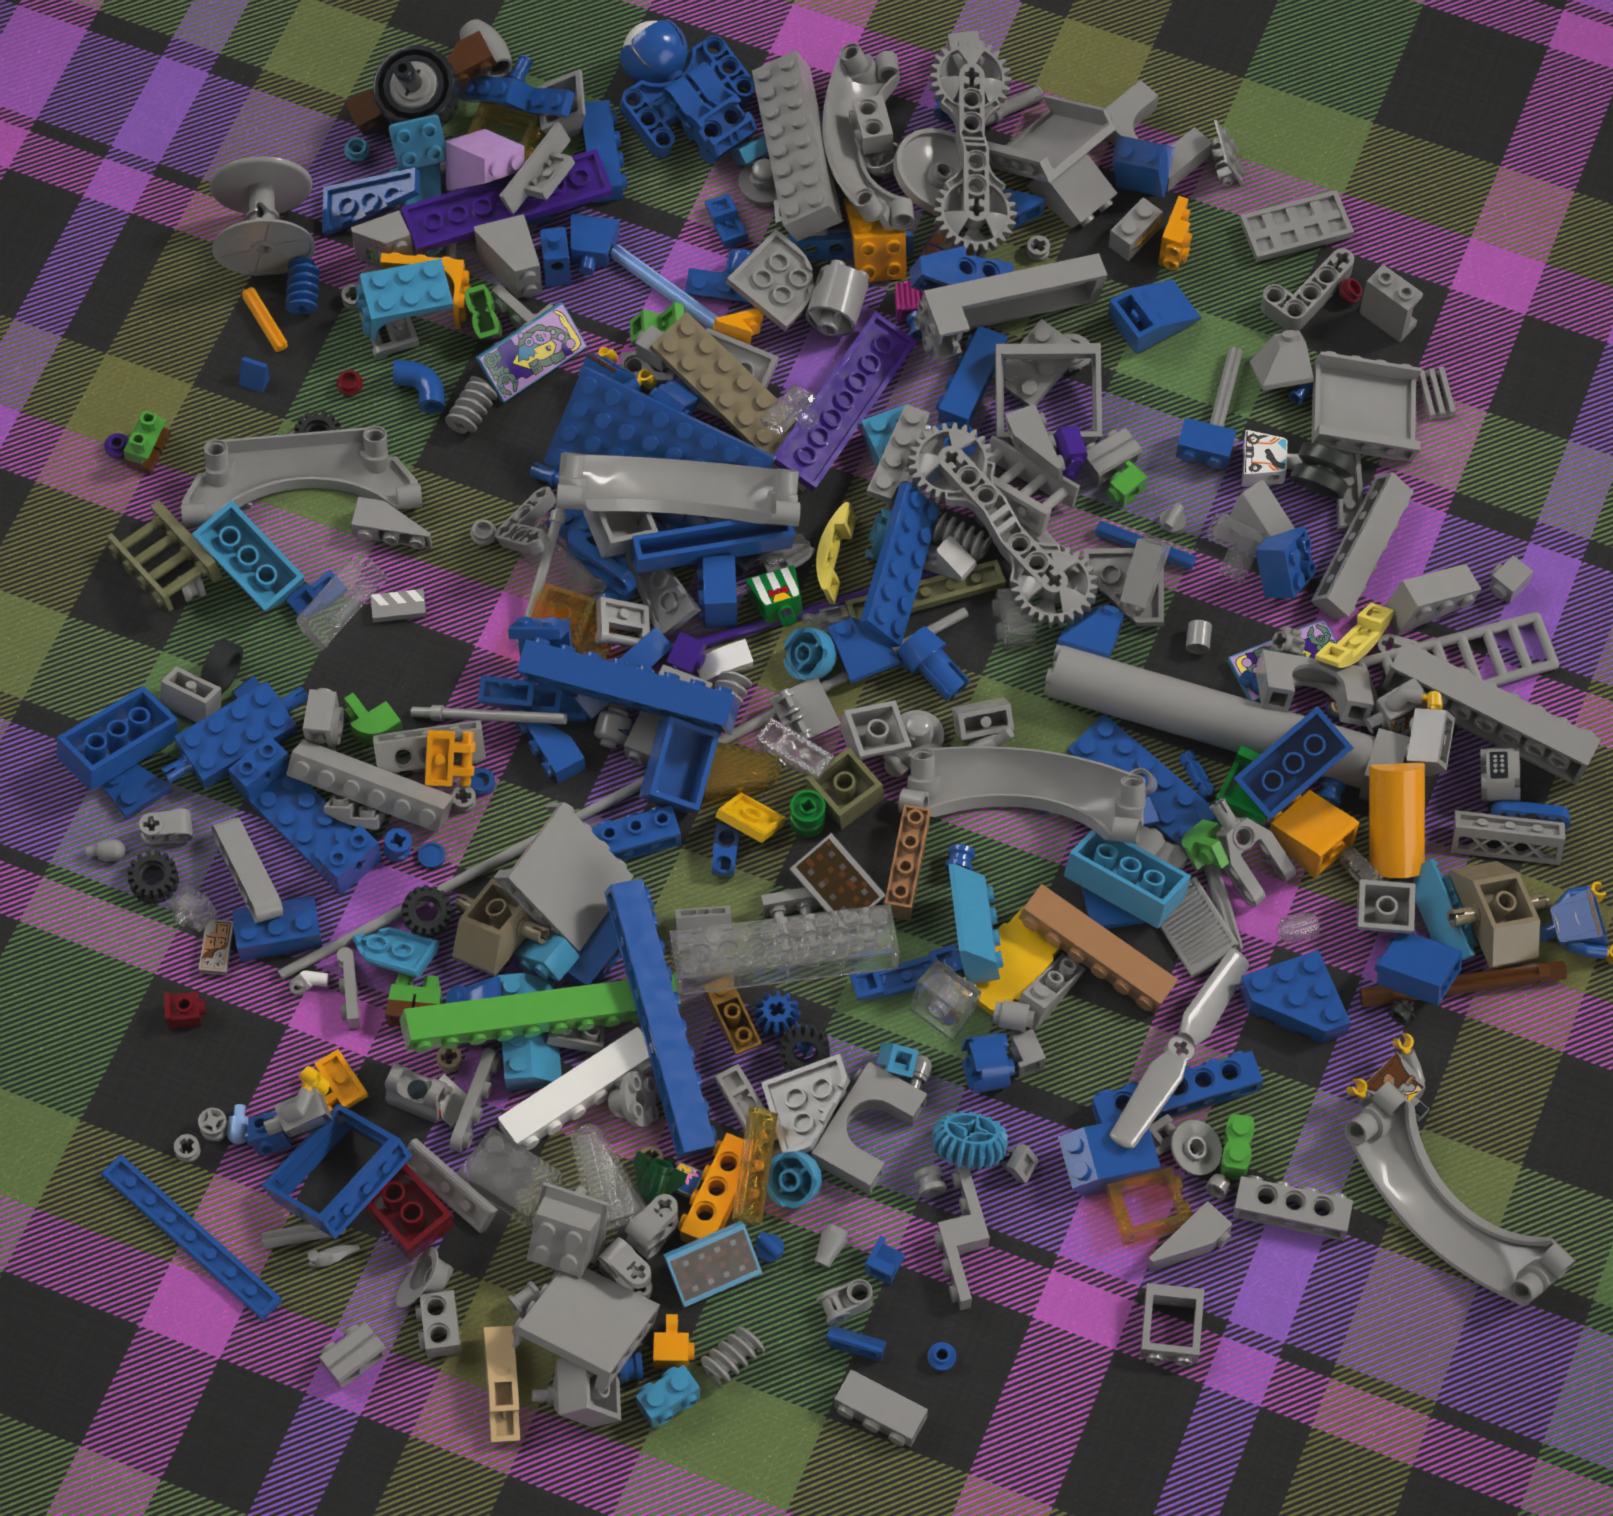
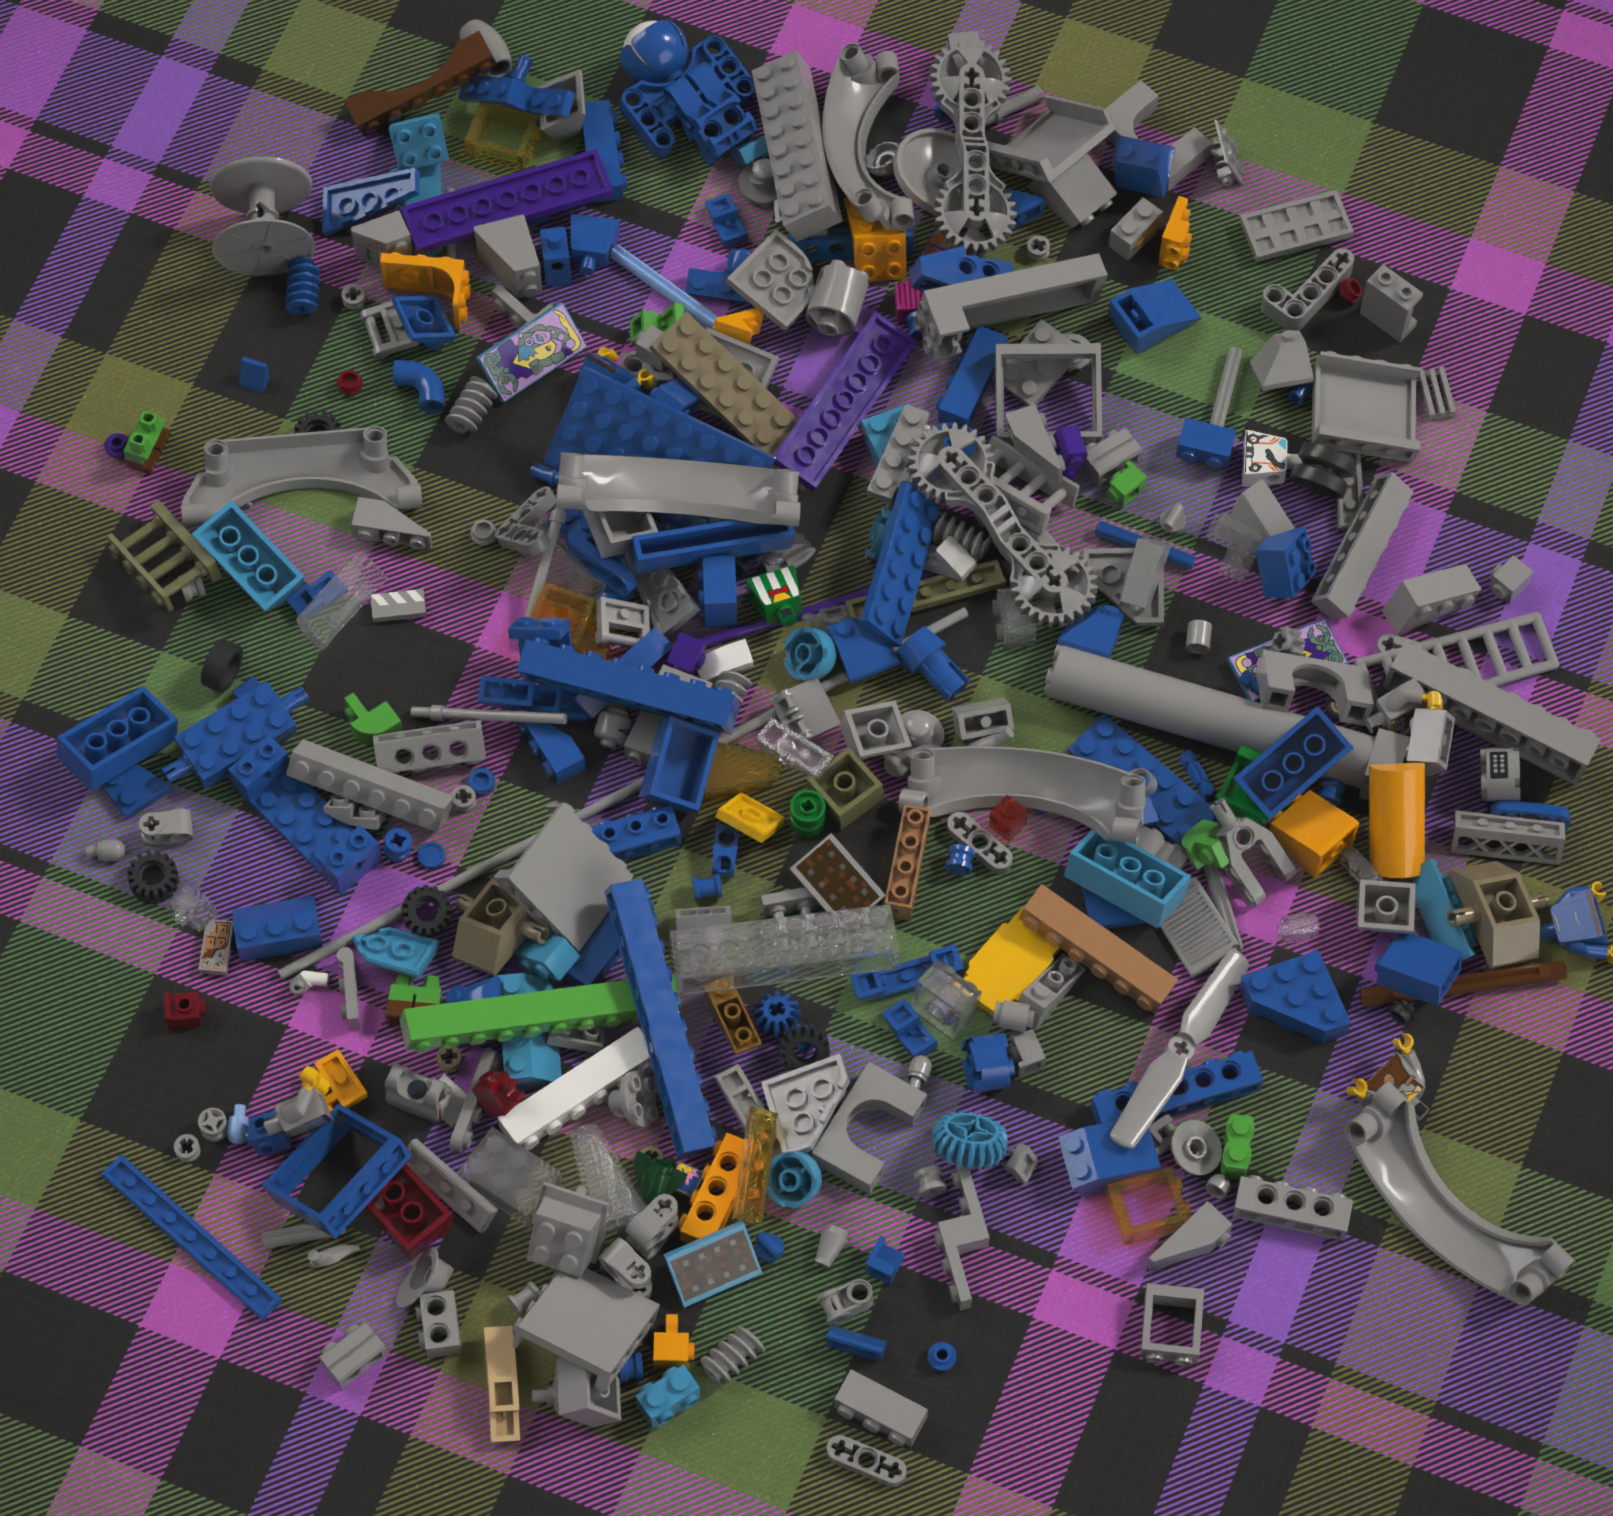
(190, 695): light grey brick -> none
(247, 870): light grey beam -> none
(264, 319): light orange axle -> none
(323, 718): light grey brick -> none
(356, 144): dark azure plate -> none
(401, 294): dark azure bracket -> none
(416, 85): black wheel -> none
(424, 320): none -> blue slope
(440, 758): light orange plate -> none
(481, 159): lavender slope -> none
(484, 319): bright green brick -> none
(497, 1093): none -> dark red brick
(541, 170): light grey bracket -> none
(707, 887): none -> blue bush
(791, 407): clear plate -> none
(839, 527): light yellow slope -> none
(872, 124): light grey brick -> none
(889, 1461): none -> light grey beam
(897, 1059): dark azure brick -> none
(908, 1029): none -> blue slope
(970, 824): none -> light grey beam
(975, 925): dark azure slope -> none
(1008, 818): none -> clear red brick
(1360, 640): light yellow slope -> none

